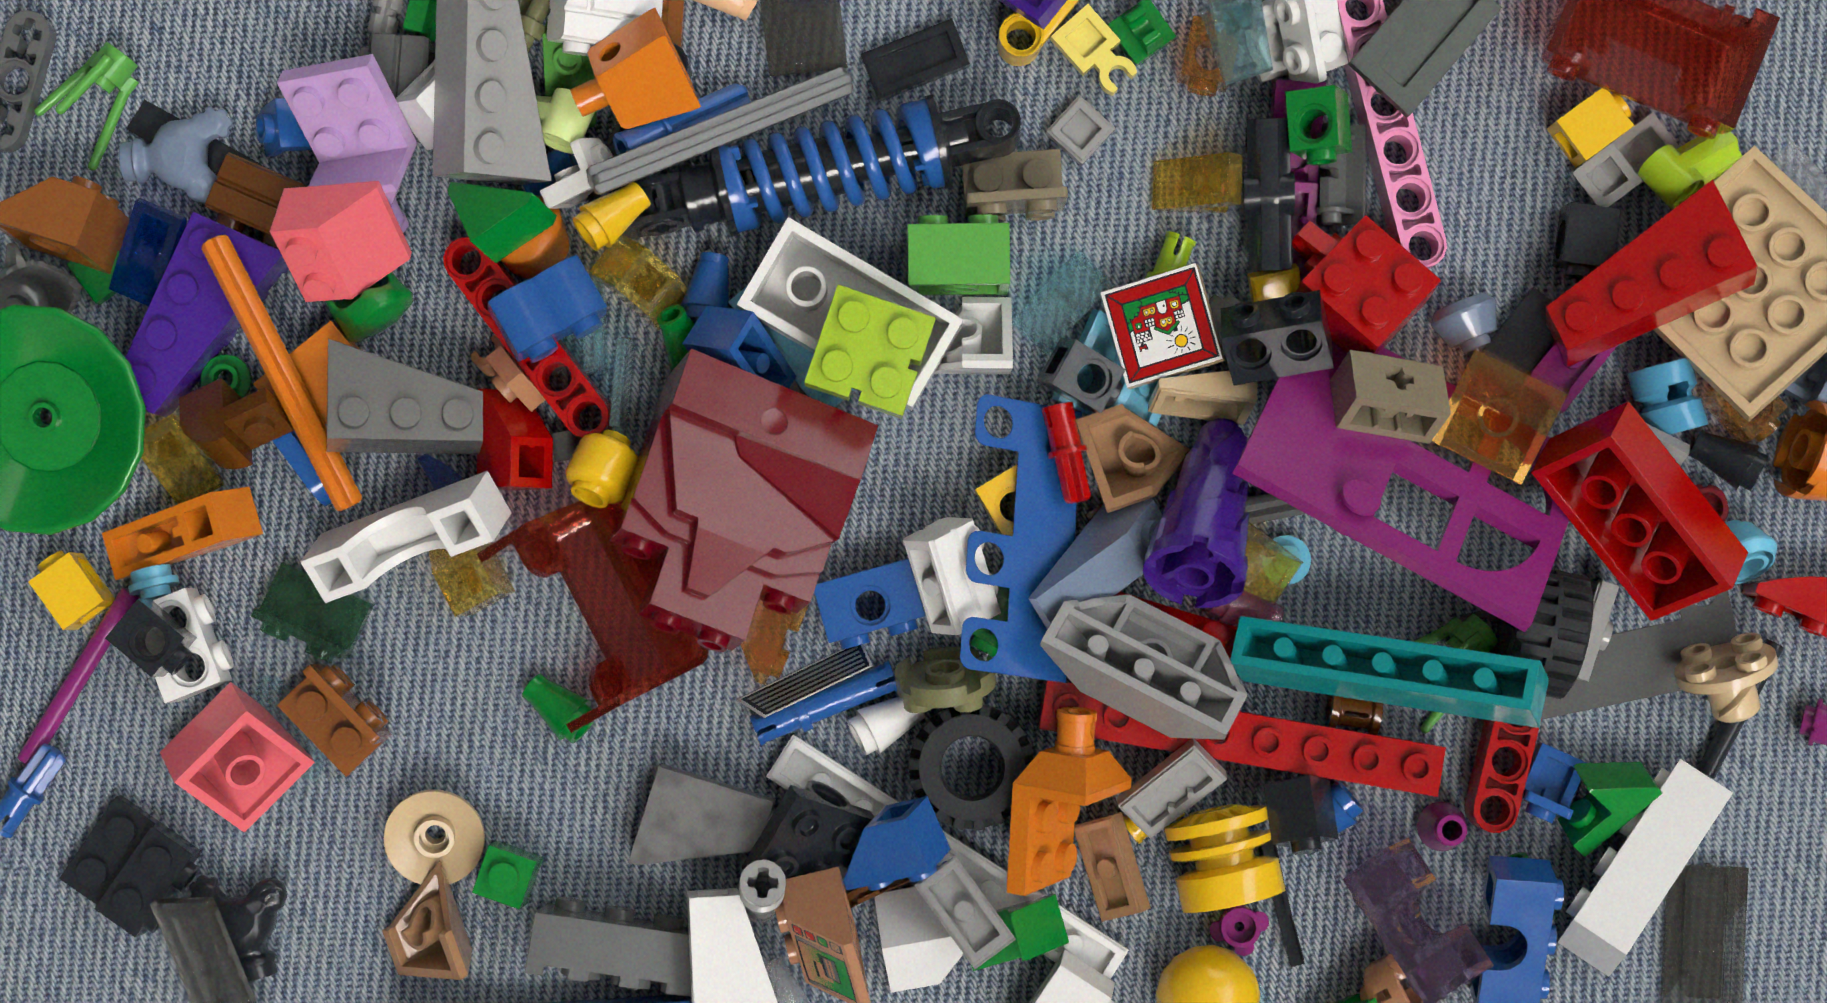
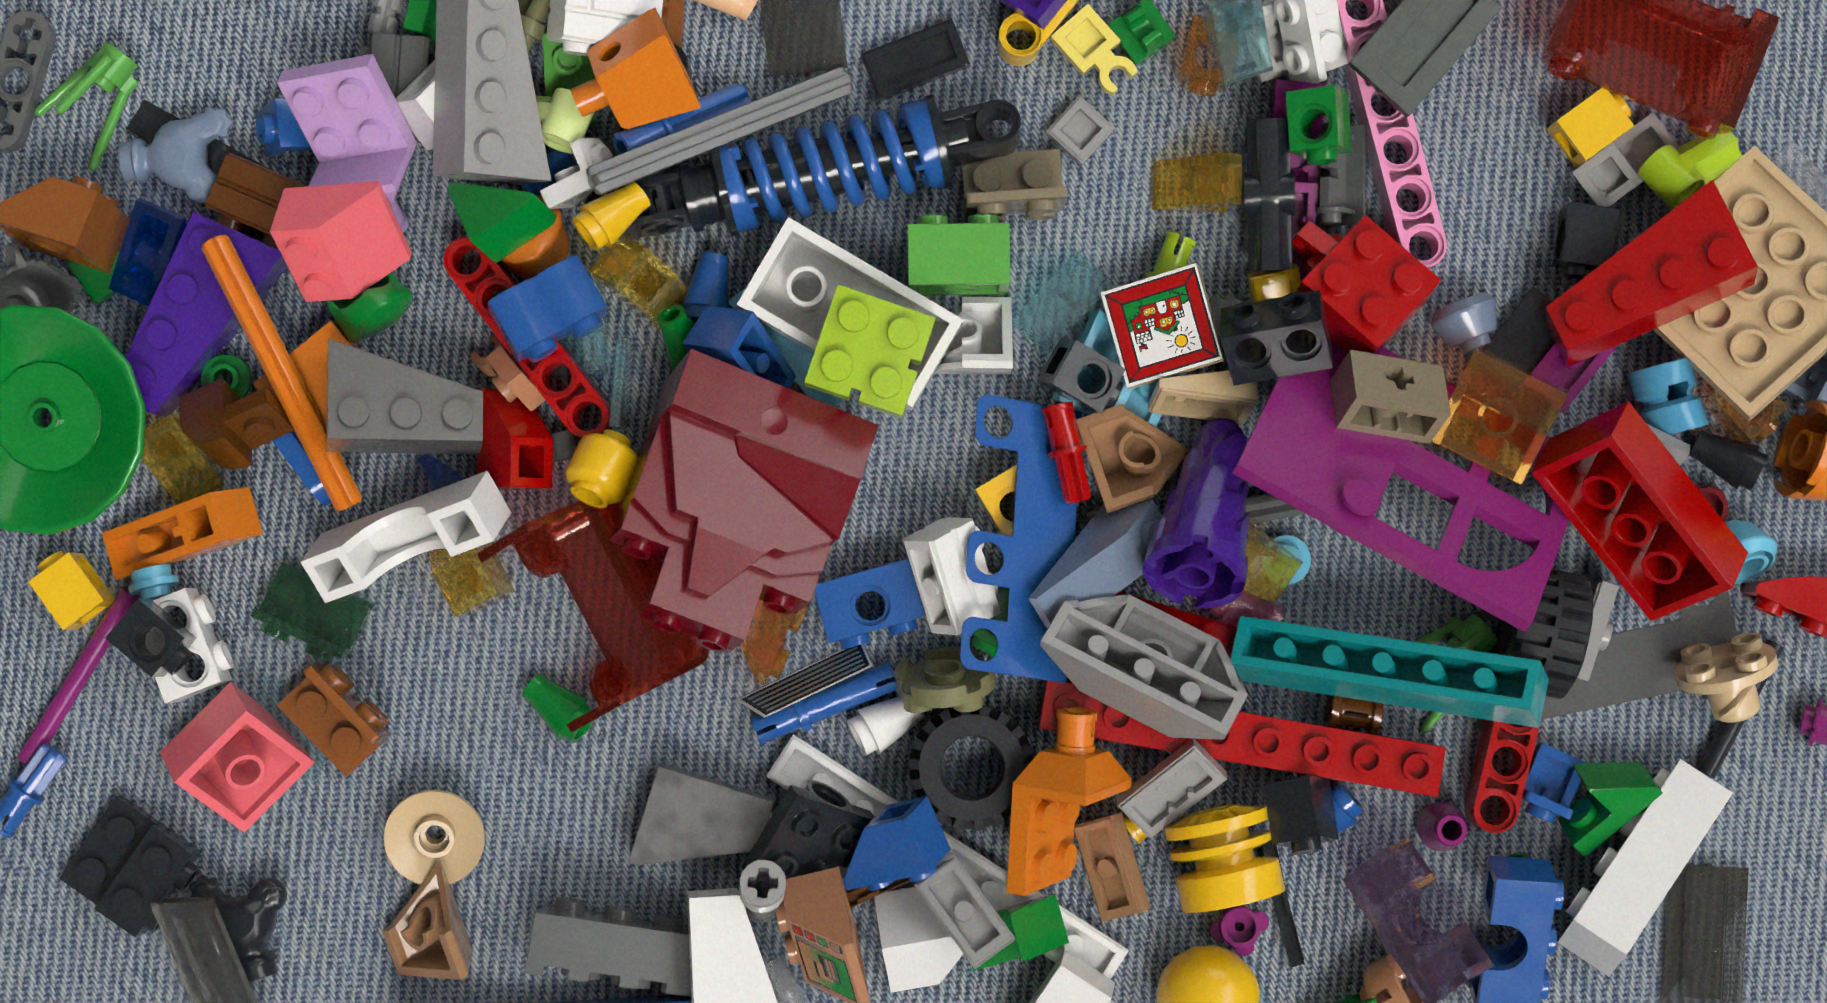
(507, 874): green brick -> none

